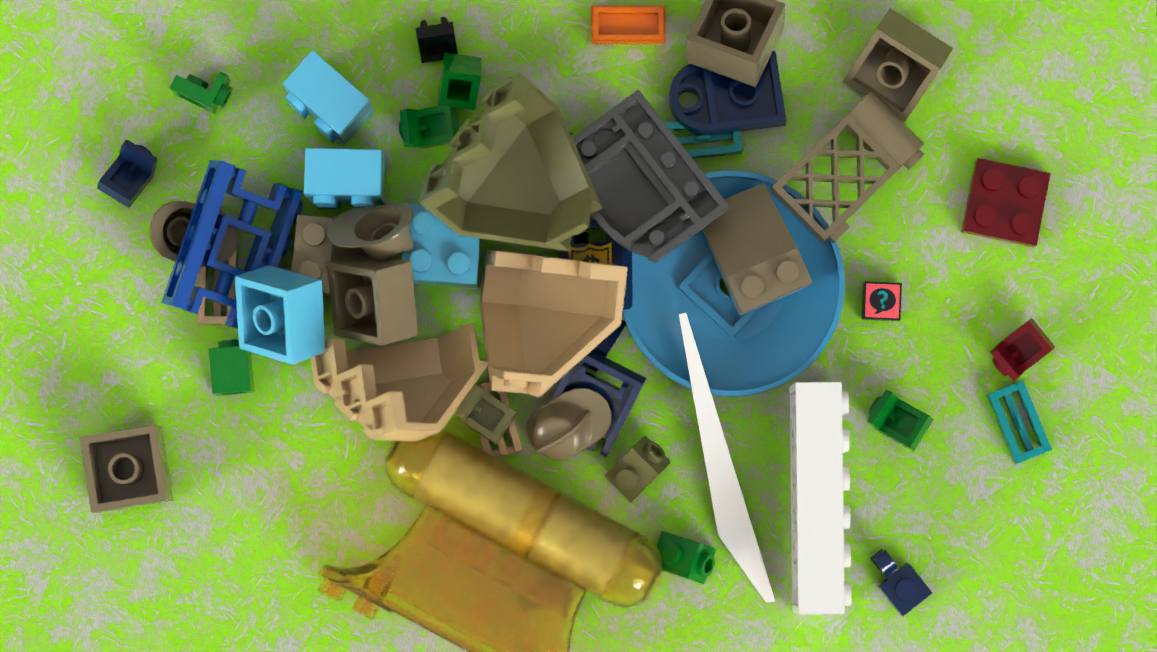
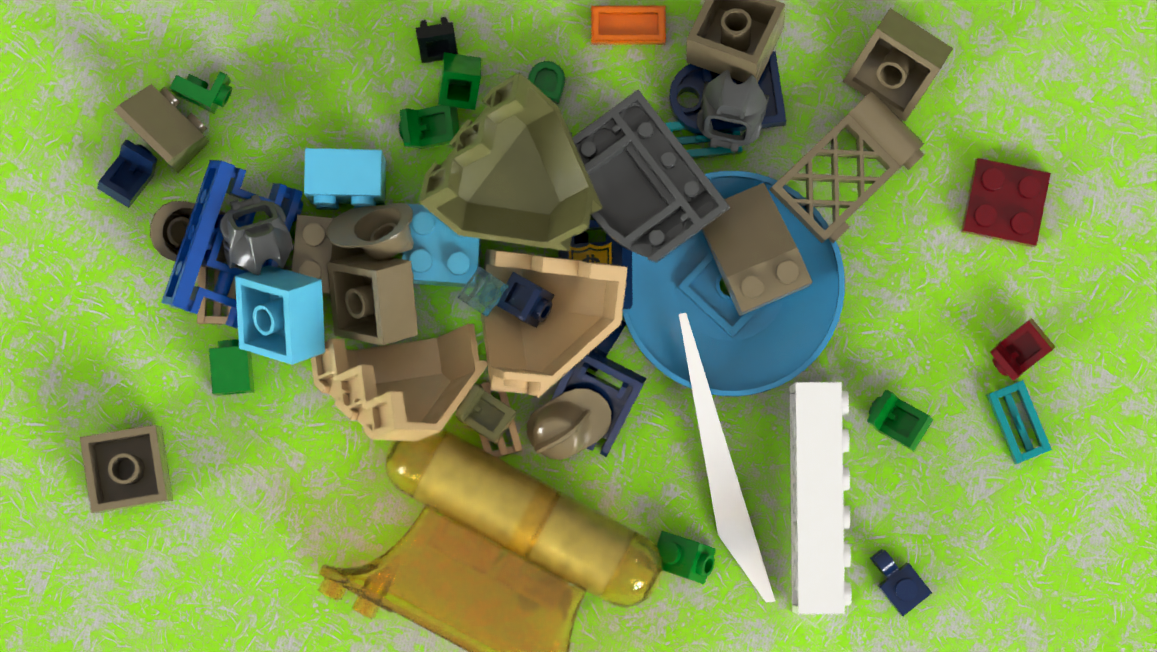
(163, 126): none -> dark tan slope
(256, 242): none -> dark grey helmet
(328, 98): medium azure brick -> none
(483, 291): none -> clear light blue plate
(526, 300): none -> dark blue bracket
(548, 79): none -> green tile
(638, 468): olive bracket -> none
(732, 103): none -> dark grey helmet
(881, 301): tile -> none

